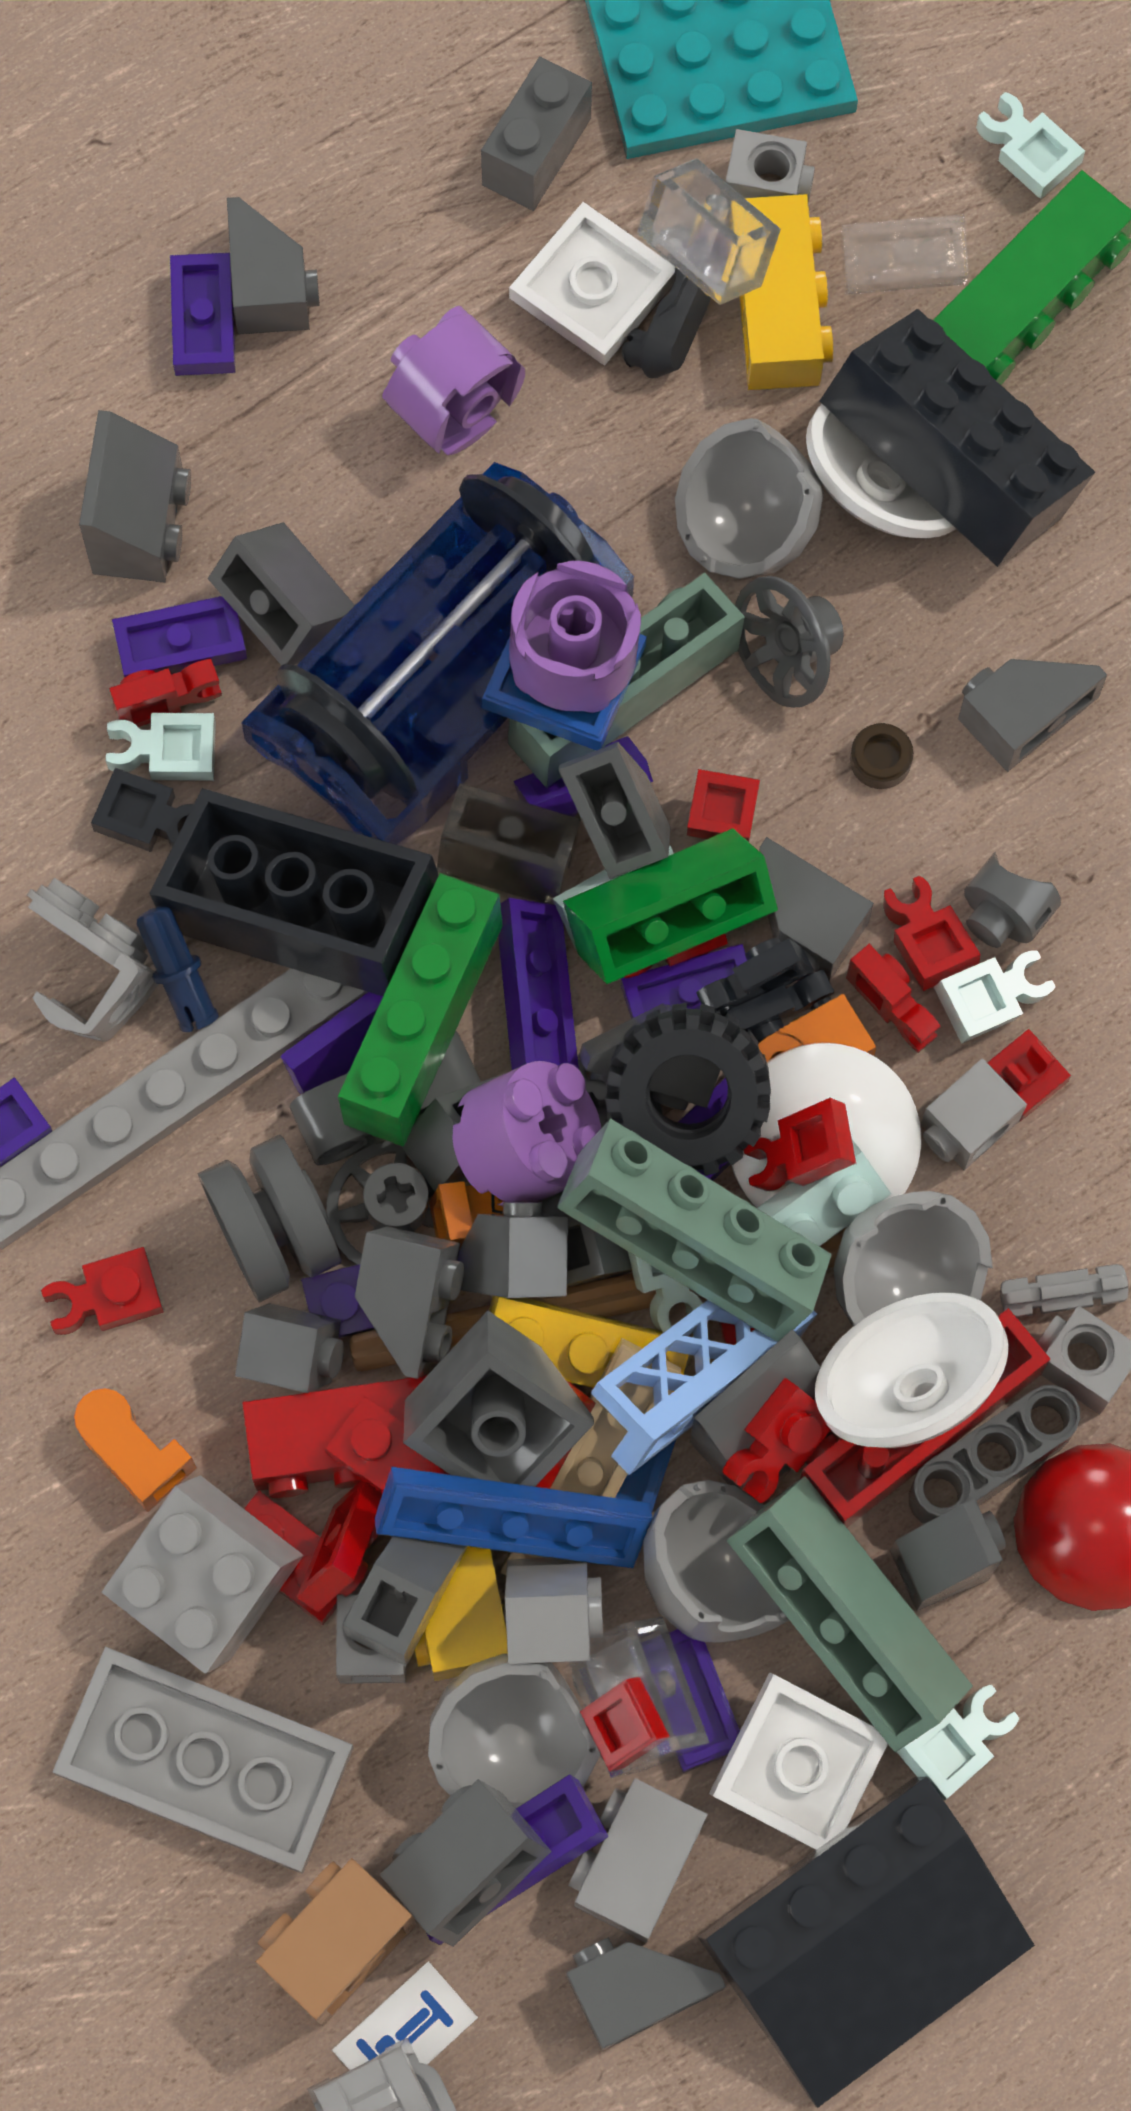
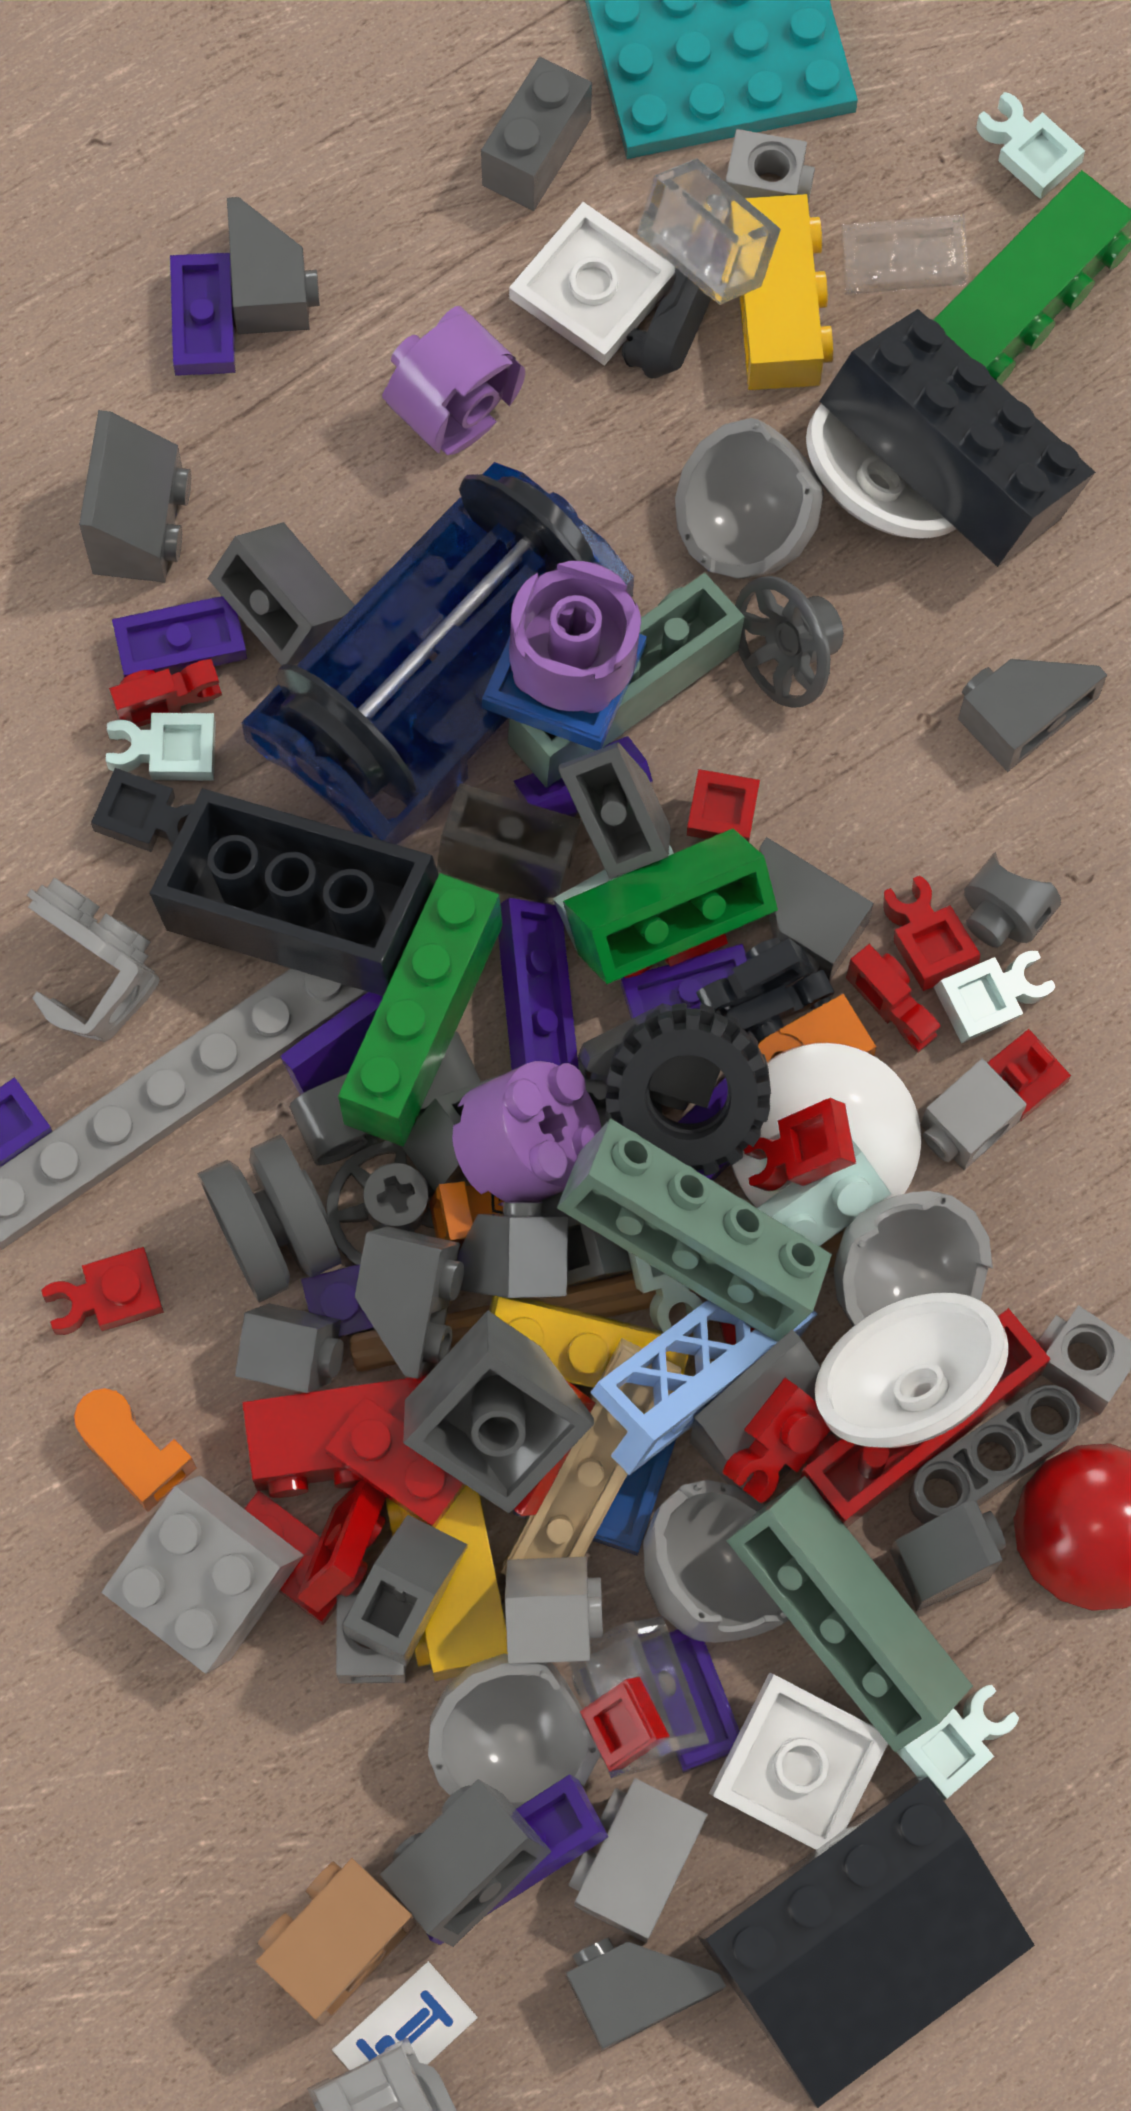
(176, 968): dark blue axle -> none
(203, 1759): light grey plate -> none
(512, 1517): blue tile -> none
(881, 756): dark brown tile -> none
(1065, 1290): light grey axle -> none

